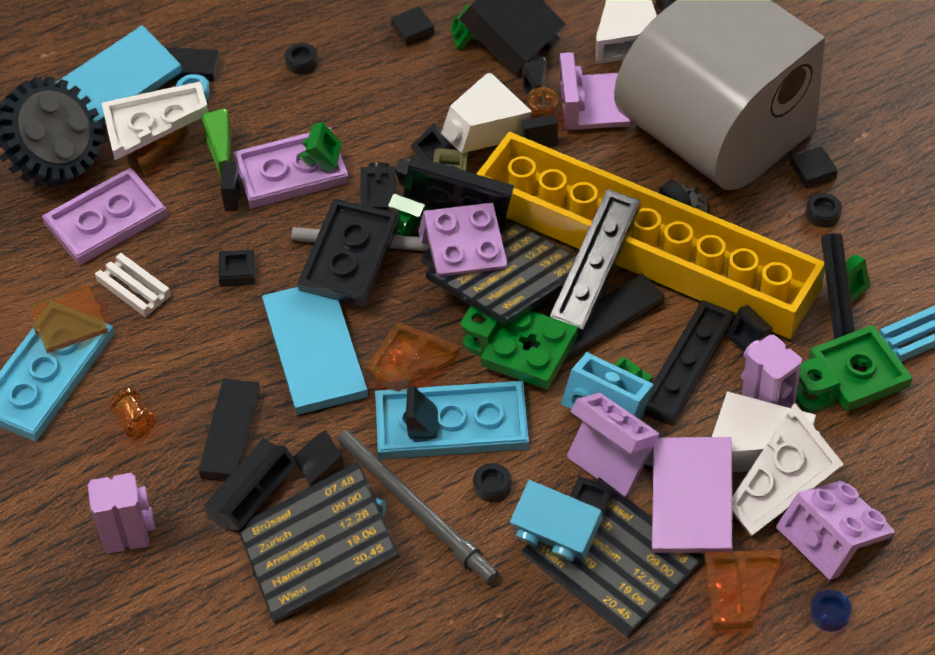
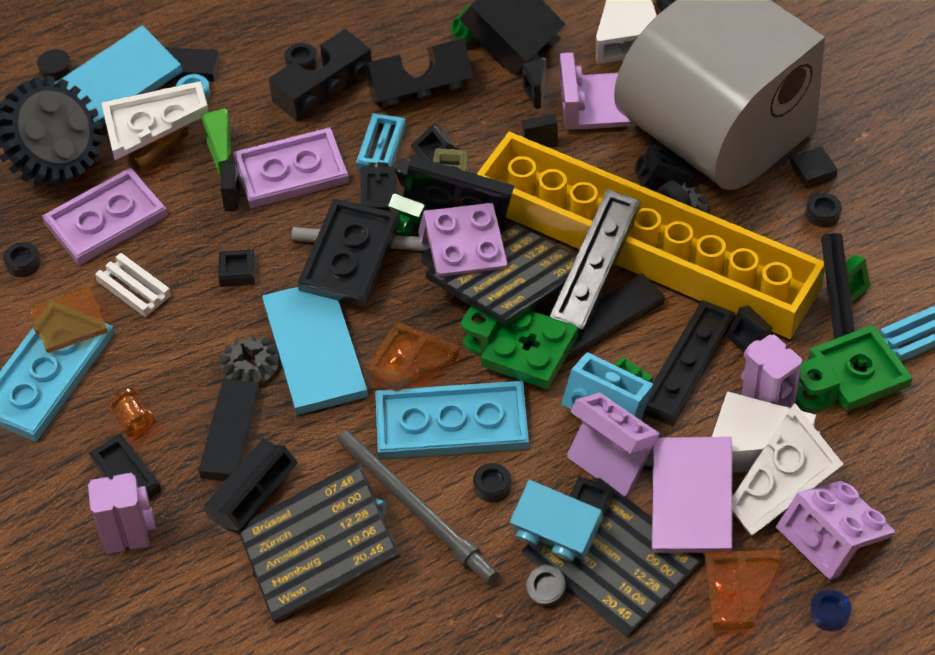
(22, 259): none -> black tile
(54, 64): none -> black tile
(119, 458): none -> black tile
(237, 368): none -> dark grey gear
(304, 90): none -> black arch
(319, 459): black slope -> none
(321, 148): green tile -> none
(389, 121): none -> medium azure tile
(412, 25): black tile -> none
(420, 415): black slope -> none
(447, 66): none -> black arch
(484, 116): white slope -> none
(535, 102): clear orange bush -> none
(546, 586): none -> tile
(663, 164): none -> black bracket

